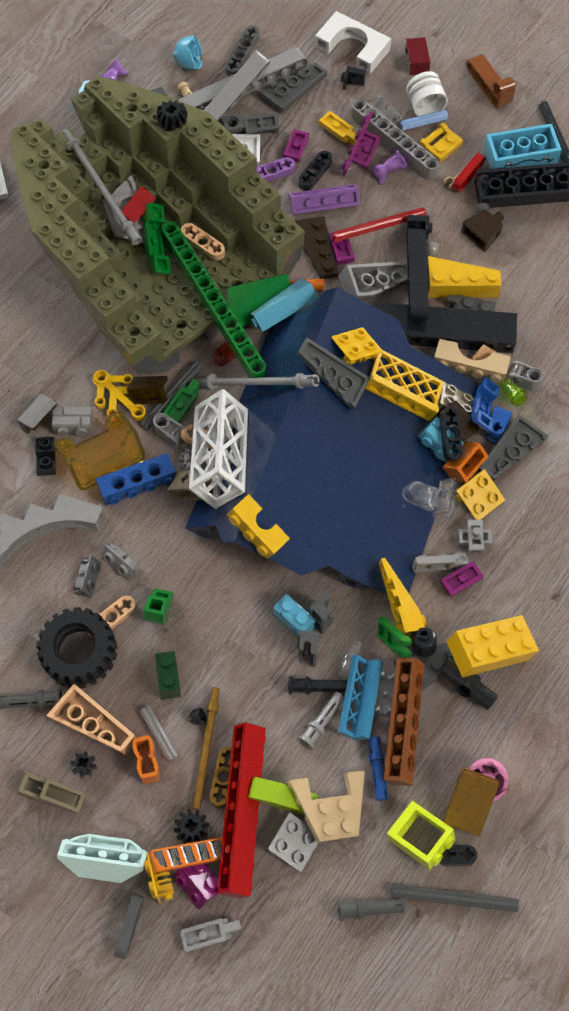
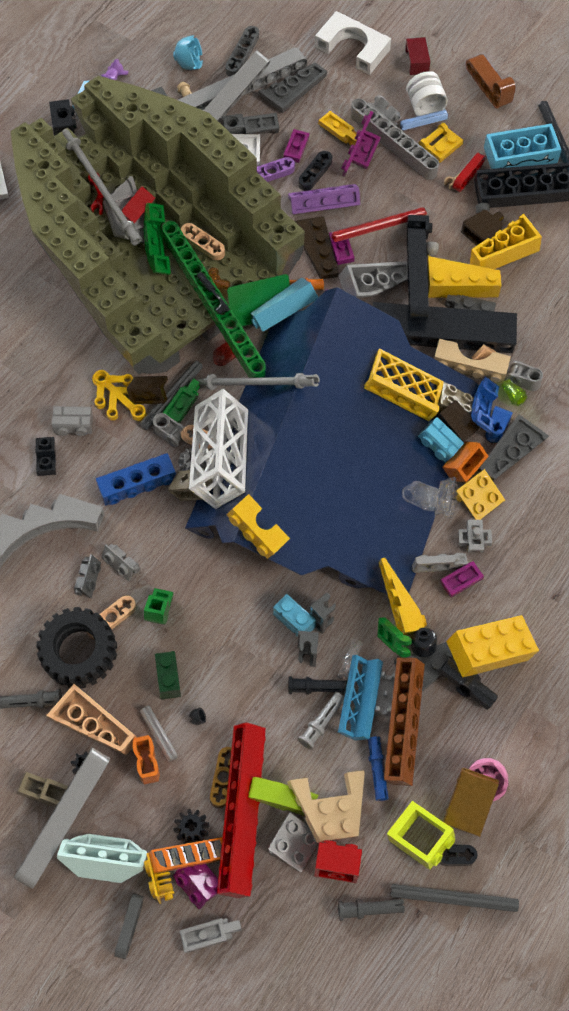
(36, 413): panel -> none
(62, 115): none -> black brick
(62, 818): none -> light grey beam
(98, 202): none -> red piece
(103, 453): clear yellow windscreen -> none
(171, 115): black gear -> none
(209, 286): none -> black piece
(212, 709): pearl gold bar -> none
(220, 283): none -> clear orange arm
(335, 373): dark grey wing -> none
(338, 861): none -> red brick
(354, 76): black bracket -> none
(357, 346): yellow hinge -> none
(392, 164): medium lavender animal -> none
(455, 427): black beam -> none
(508, 245): none -> yellow wedge

